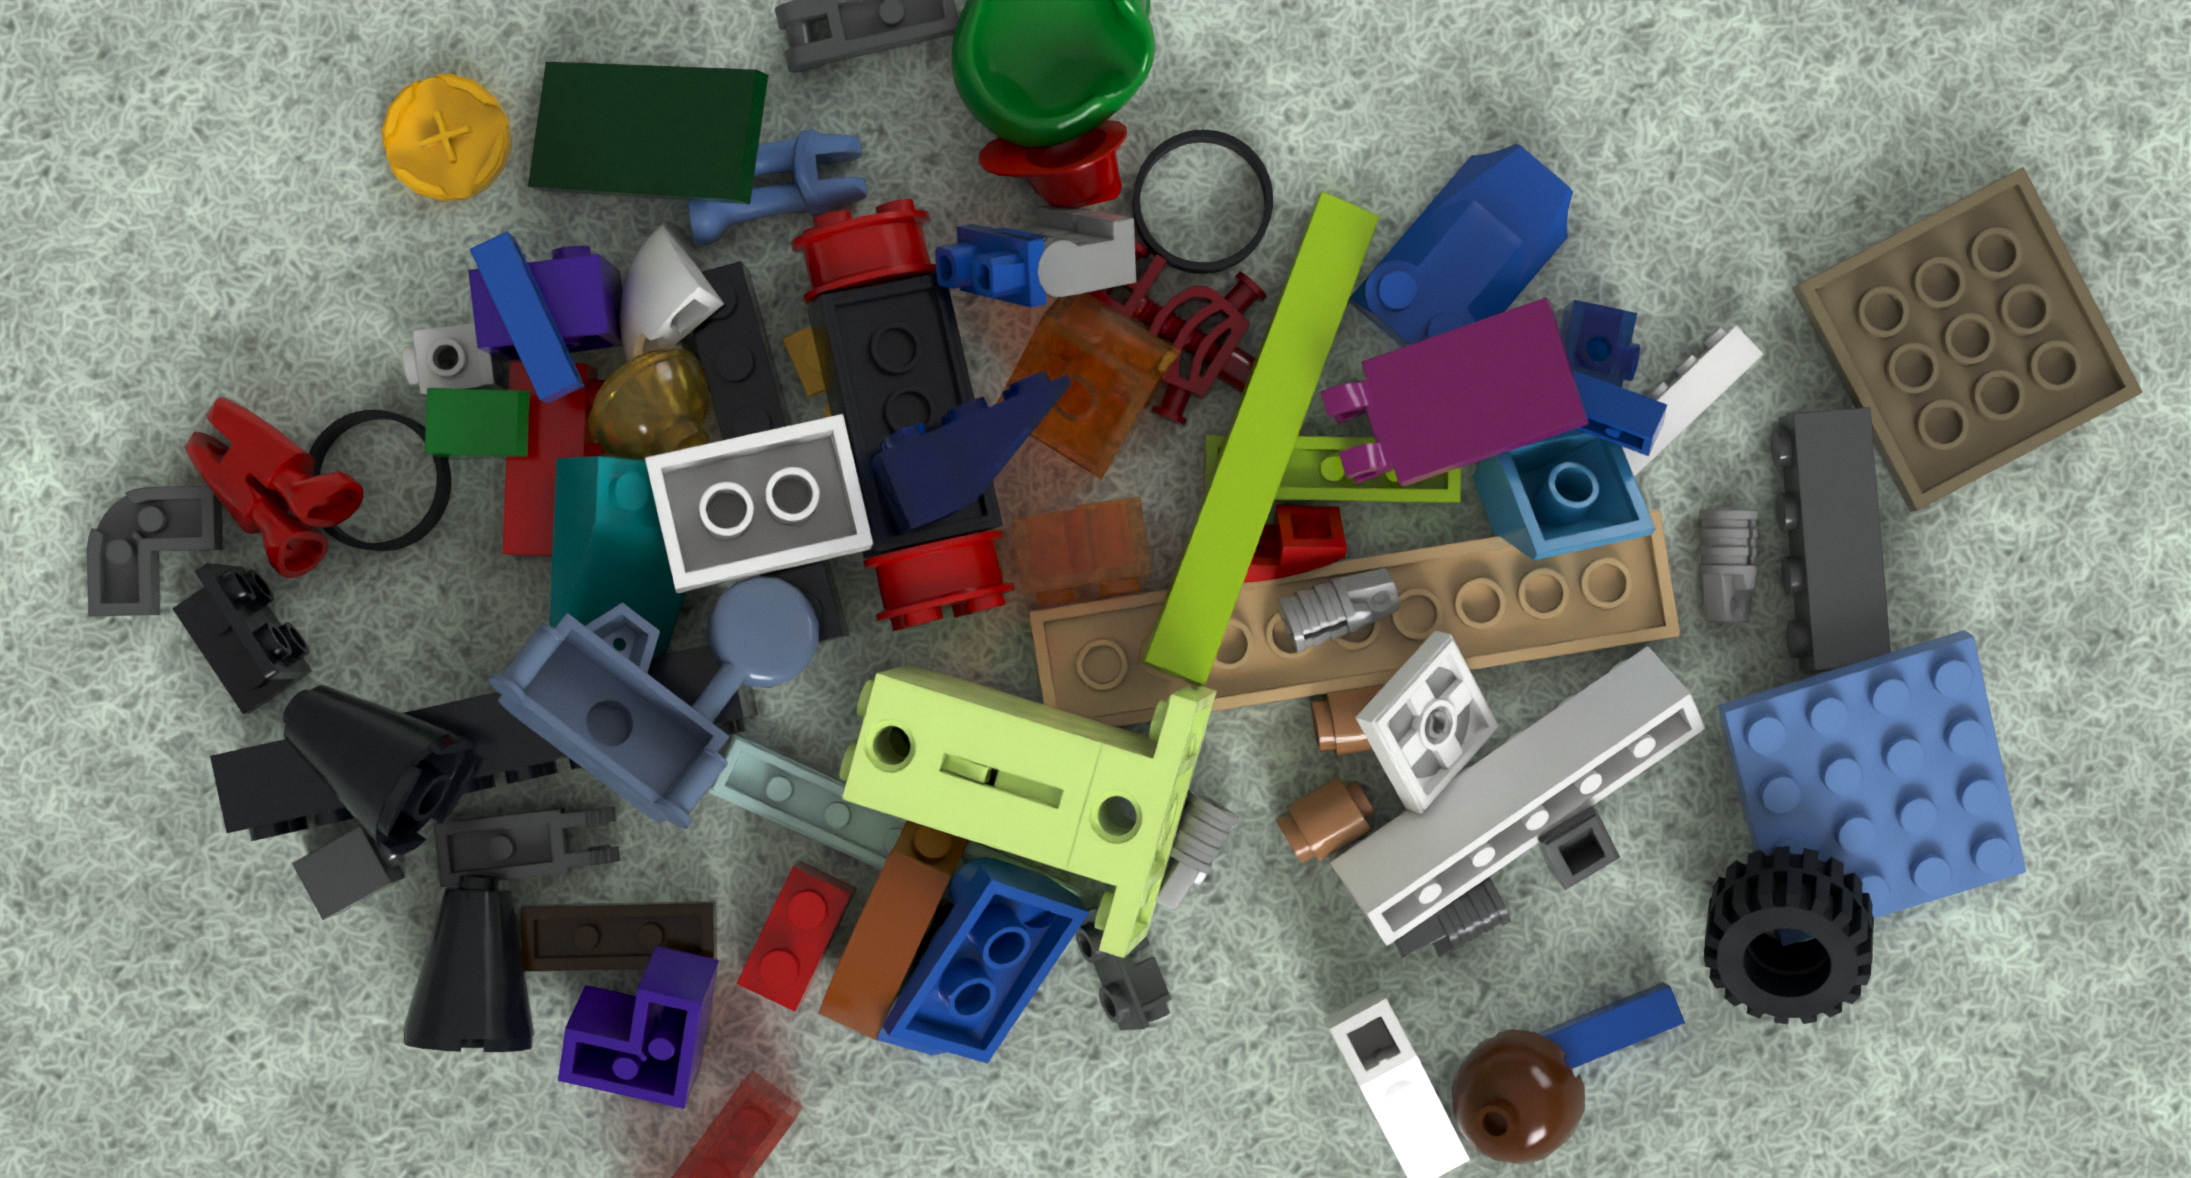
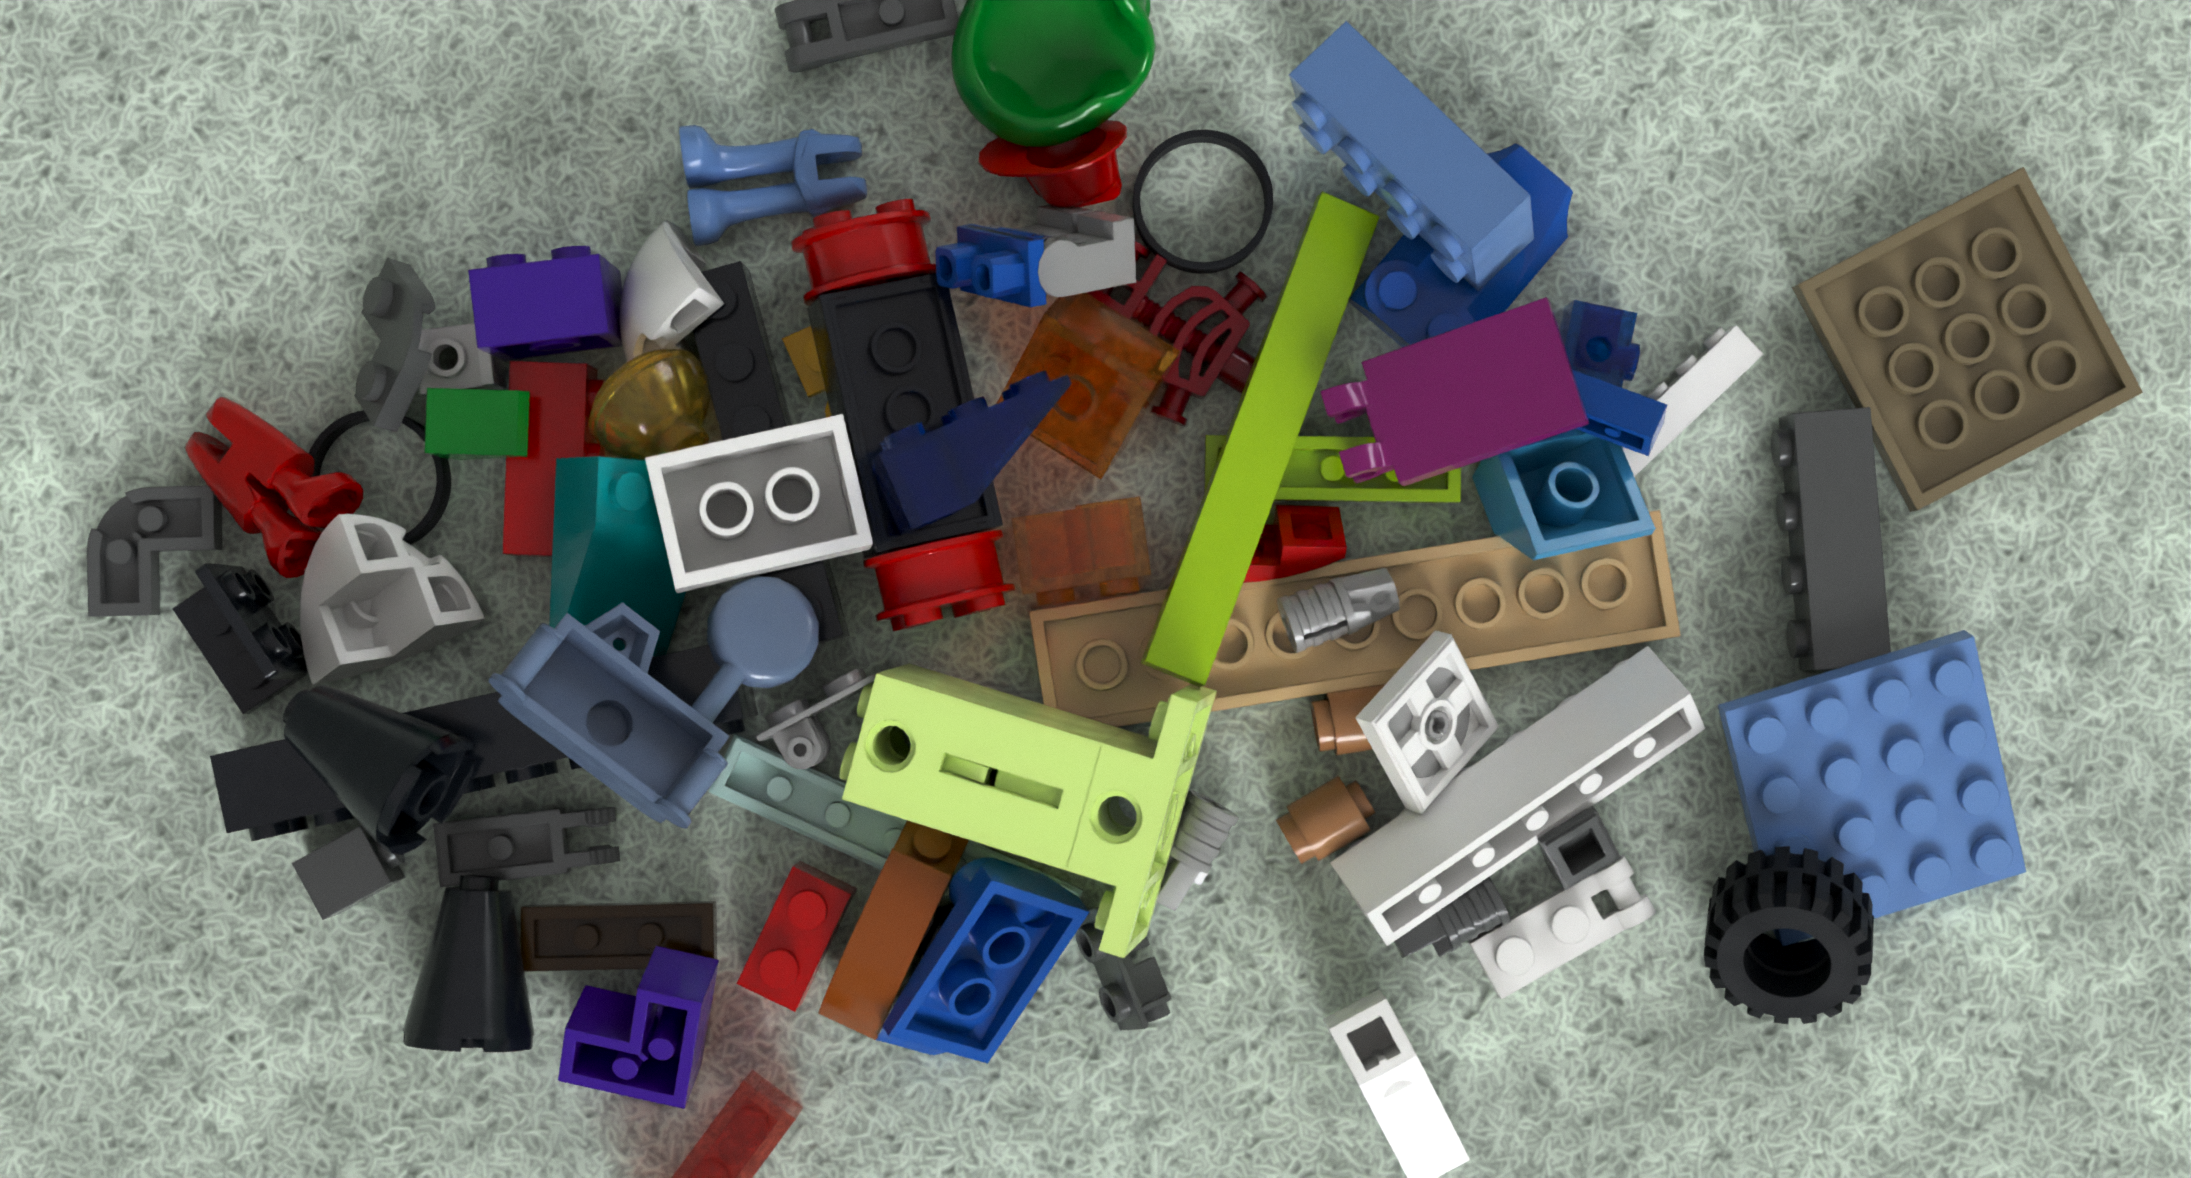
(376, 599): none -> white brick
(395, 312): none -> dark grey plate
(446, 137): yellow tile -> none
(527, 317): blue piece -> none
(648, 131): dark green tile -> none
(798, 728): none -> light grey hinge
(1411, 158): none -> medium blue brick
(1517, 1097): reddish brown cylinder -> none
(1559, 928): none -> white plate
(1617, 1025): blue piece -> none
(1728, 563): light grey hinge -> none

